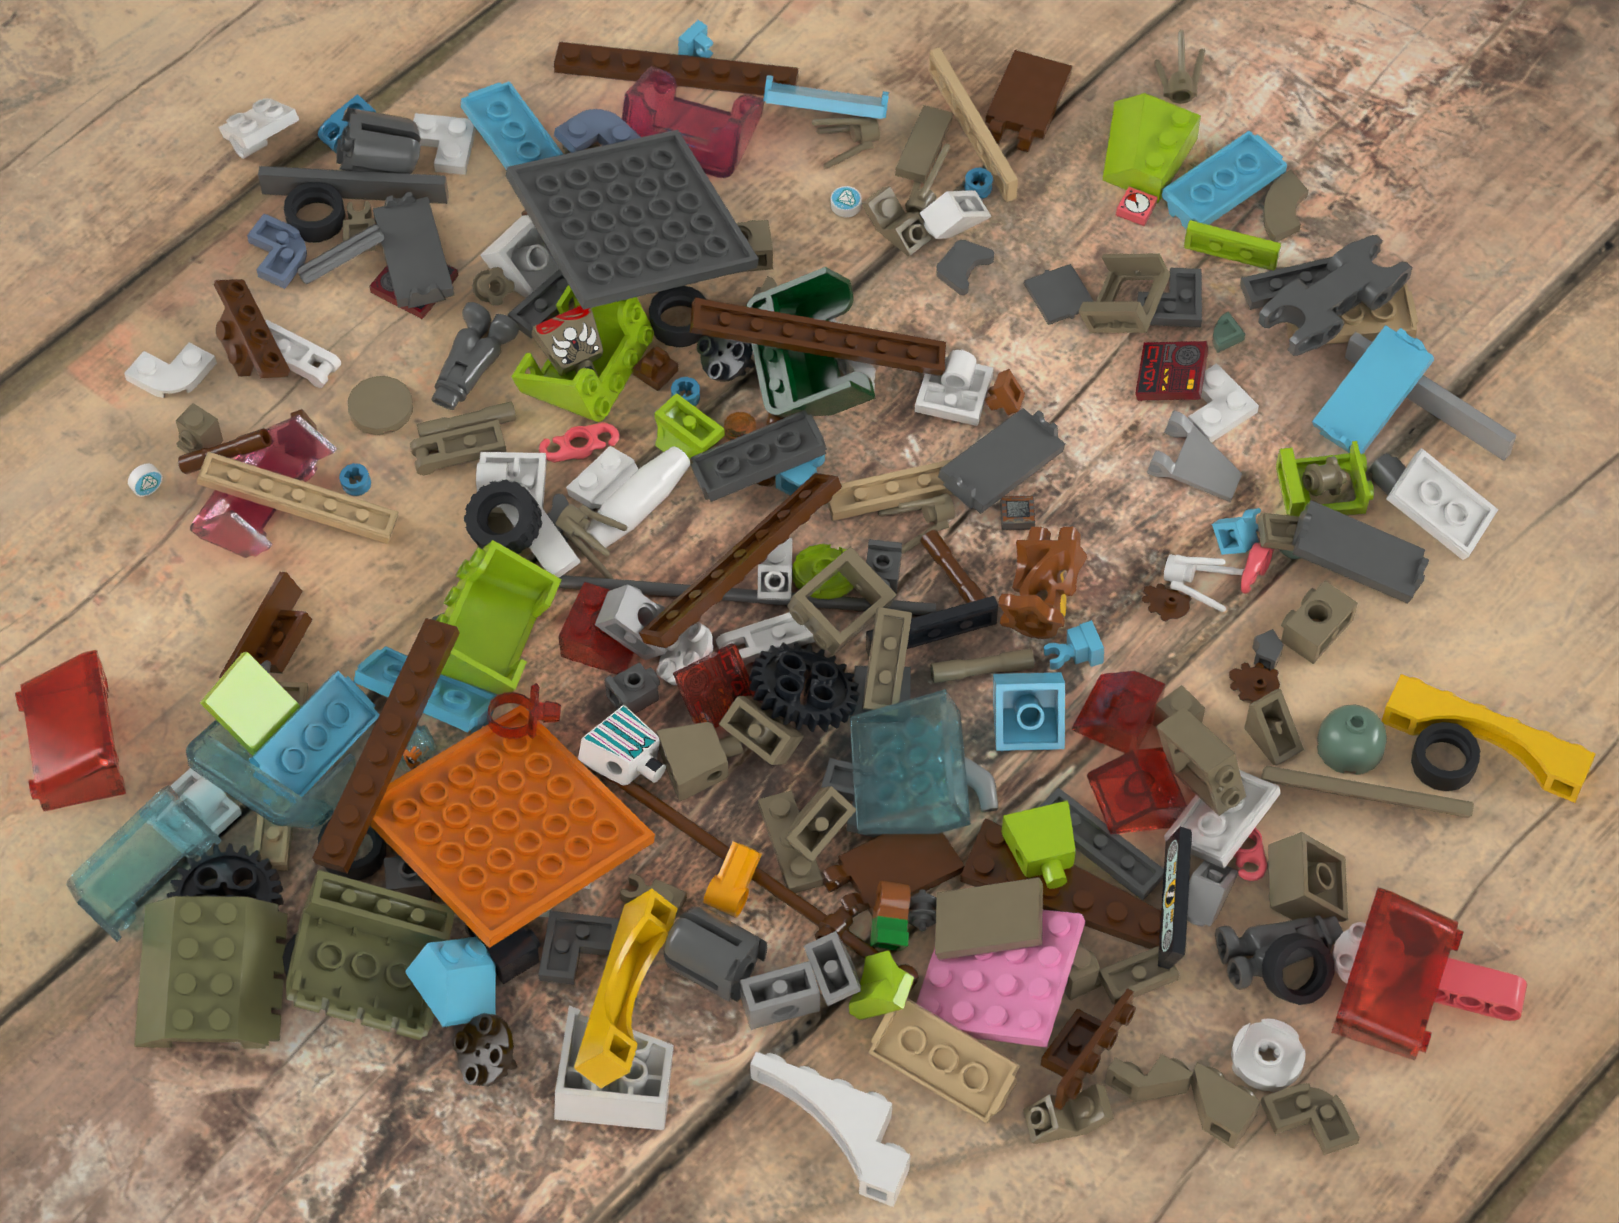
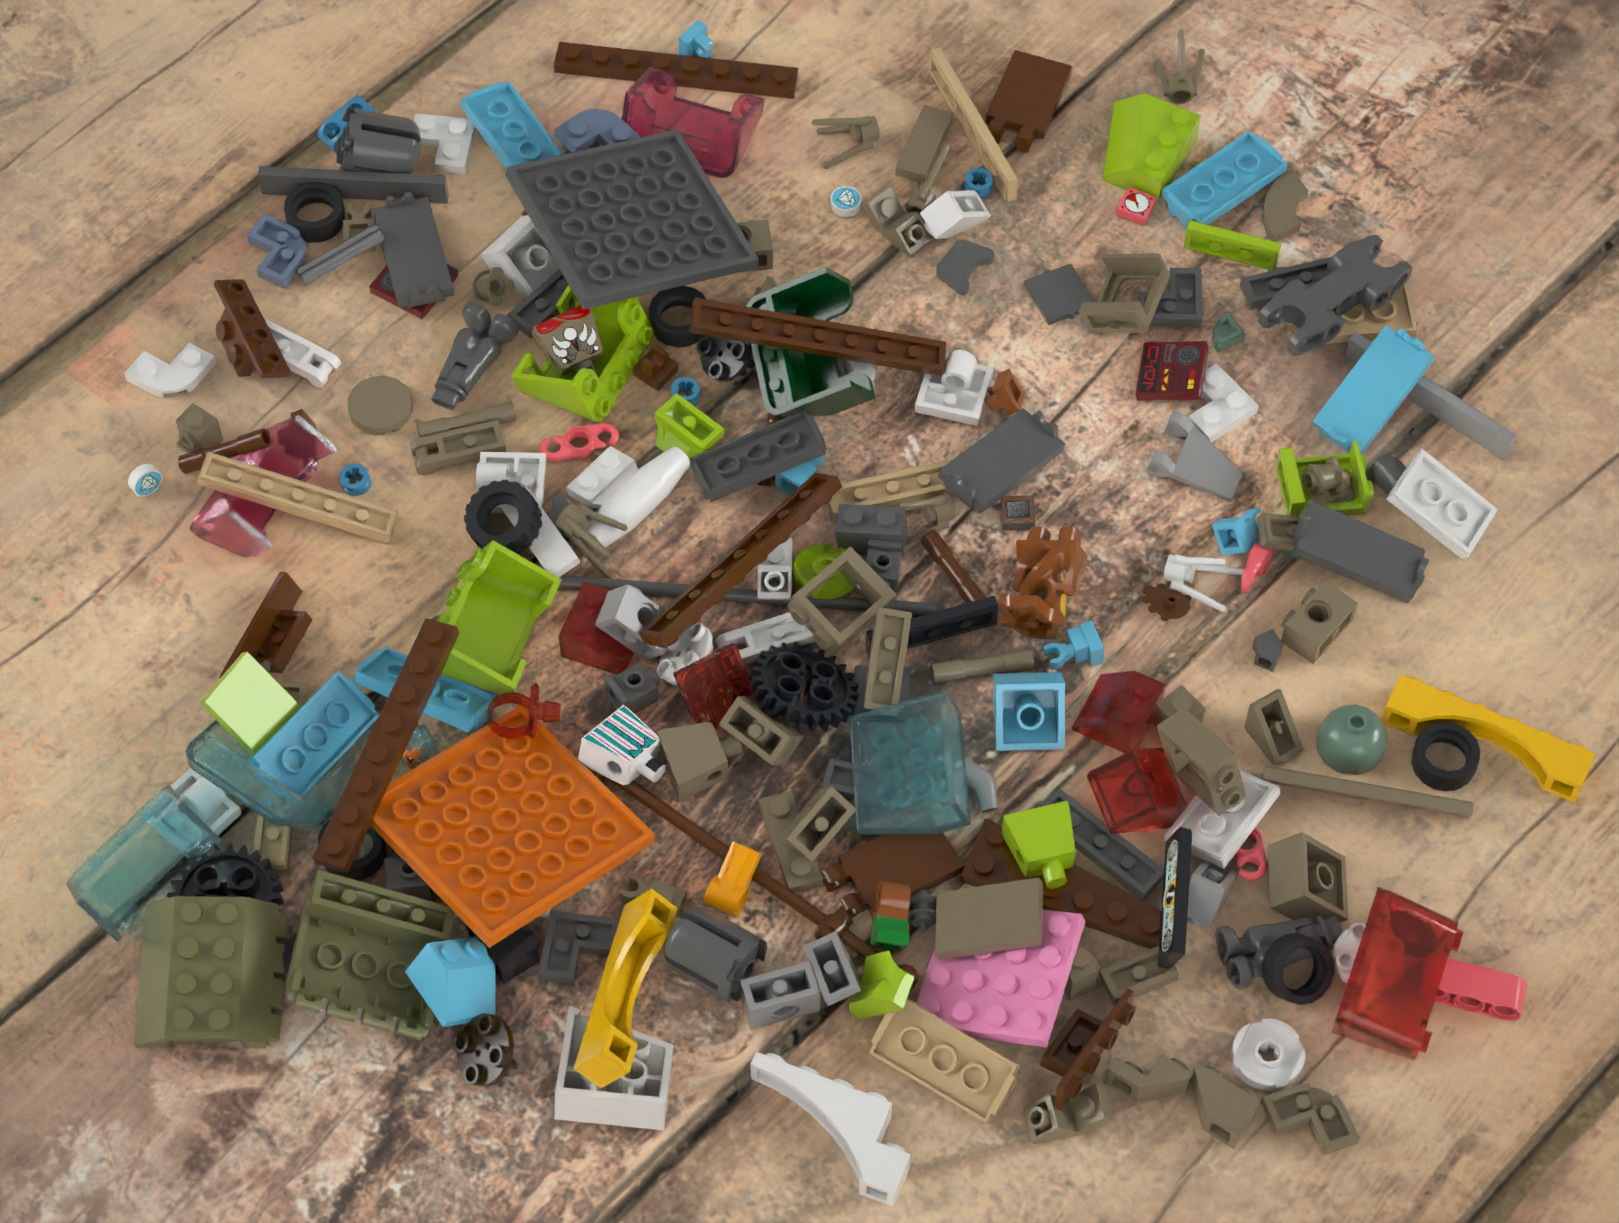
(71, 734): clear red windscreen -> none
(251, 129): white plate -> none
(738, 424): clear orange tile -> none
(825, 100): medium azure brick -> none
(864, 522): none -> dark grey brick
(1254, 681): reddish brown piece -> none

